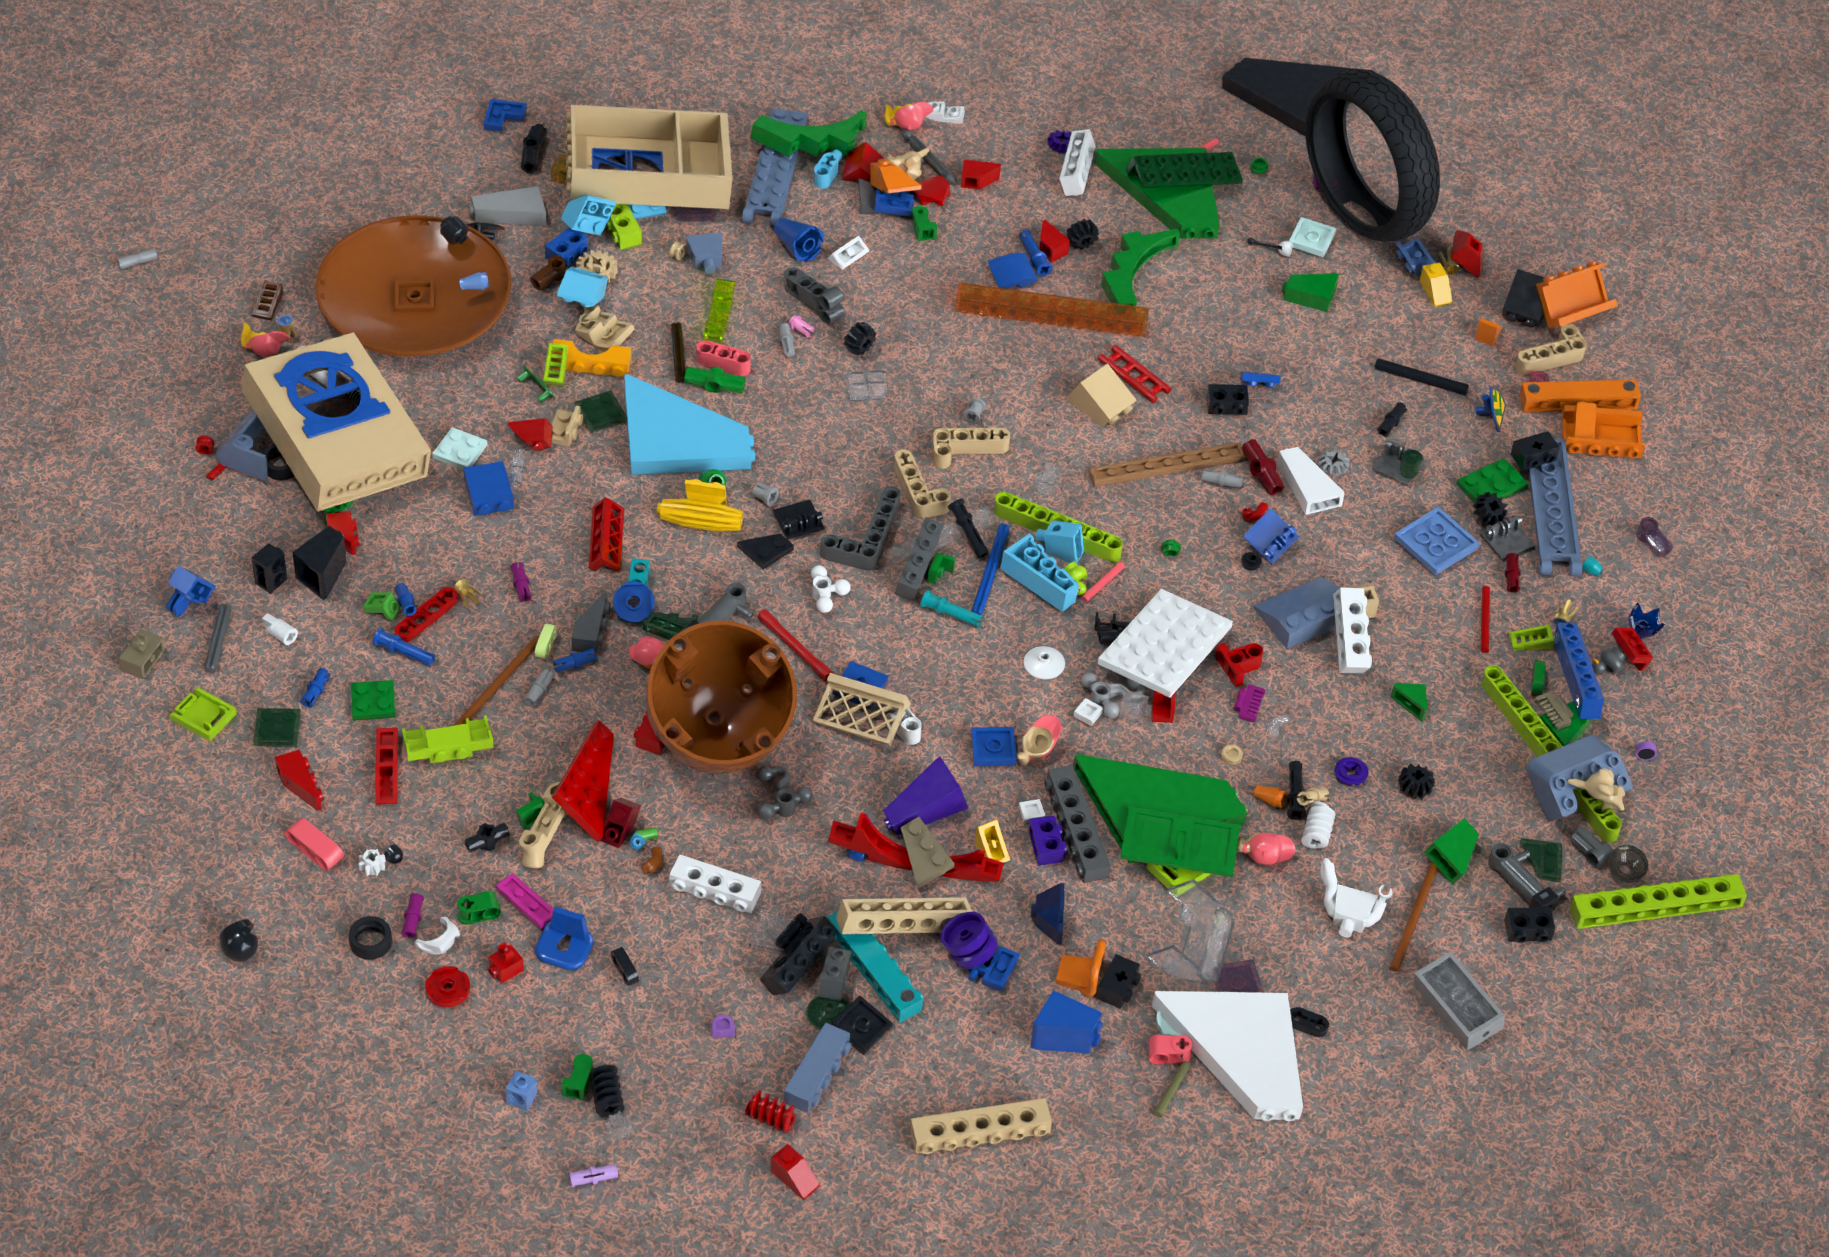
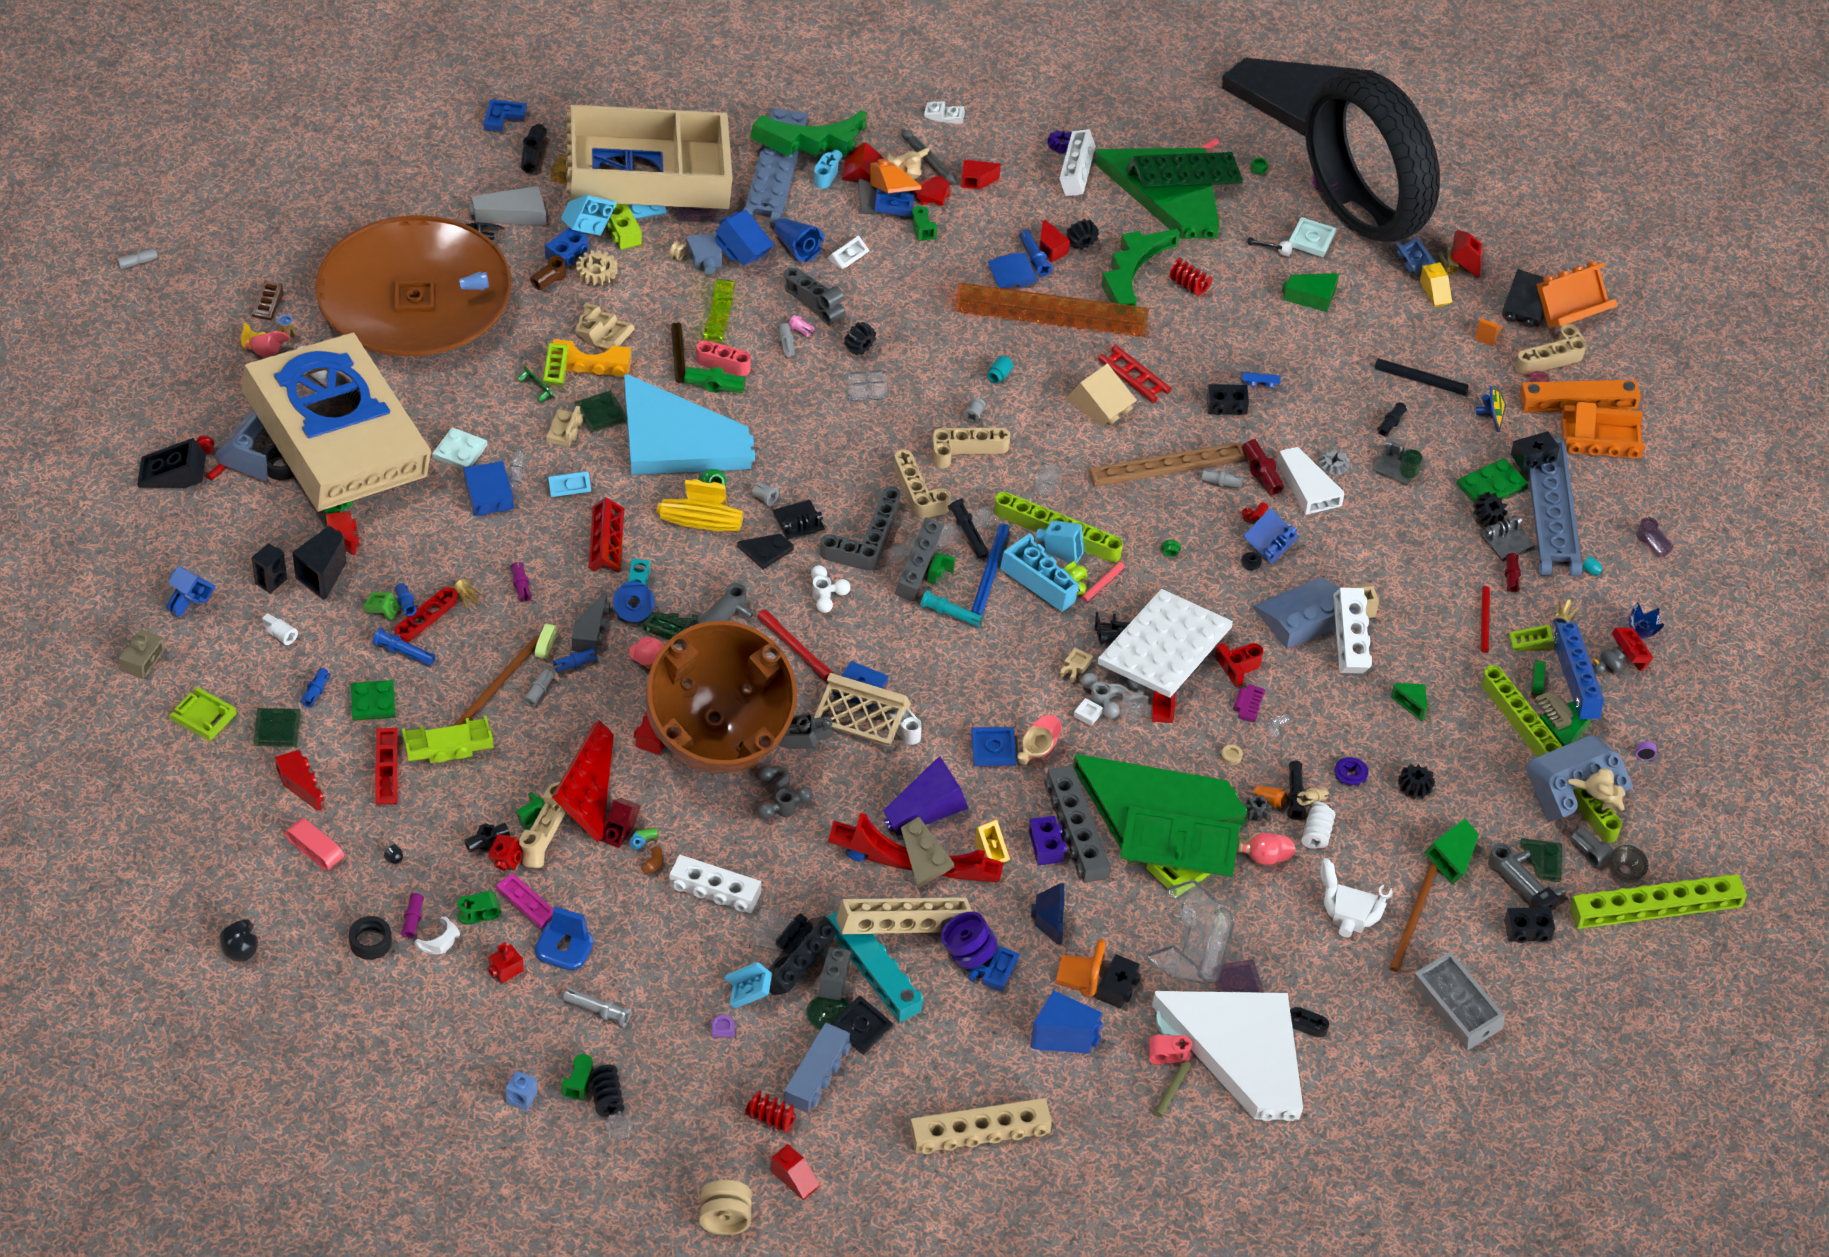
(173, 466): none -> black slope
(217, 638): dark grey axle -> none
(372, 862): white gear -> none
(447, 977): red plate -> none
(454, 230): black head -> none
(505, 852): none -> red brick
(534, 432): red slope -> none
(569, 483): none -> medium azure panel
(576, 1178): lavender pin -> none
(582, 287): medium azure slope -> none
(606, 1009): none -> light grey pin
(624, 966): black beam -> none
(725, 1207): none -> tan wheel
(742, 238): none -> blue brick
(749, 984): none -> medium azure bracket
(806, 731): none -> dark grey hinge
(908, 116): coral hair -> none
(1000, 369): none -> teal brick
(1031, 809): white tile -> none
(1044, 668): white dish -> none
(1076, 663): none -> tan plate
(1189, 278): none -> red piece
(1258, 808): none -> dark grey gear
(1436, 541): medium blue plate -> none

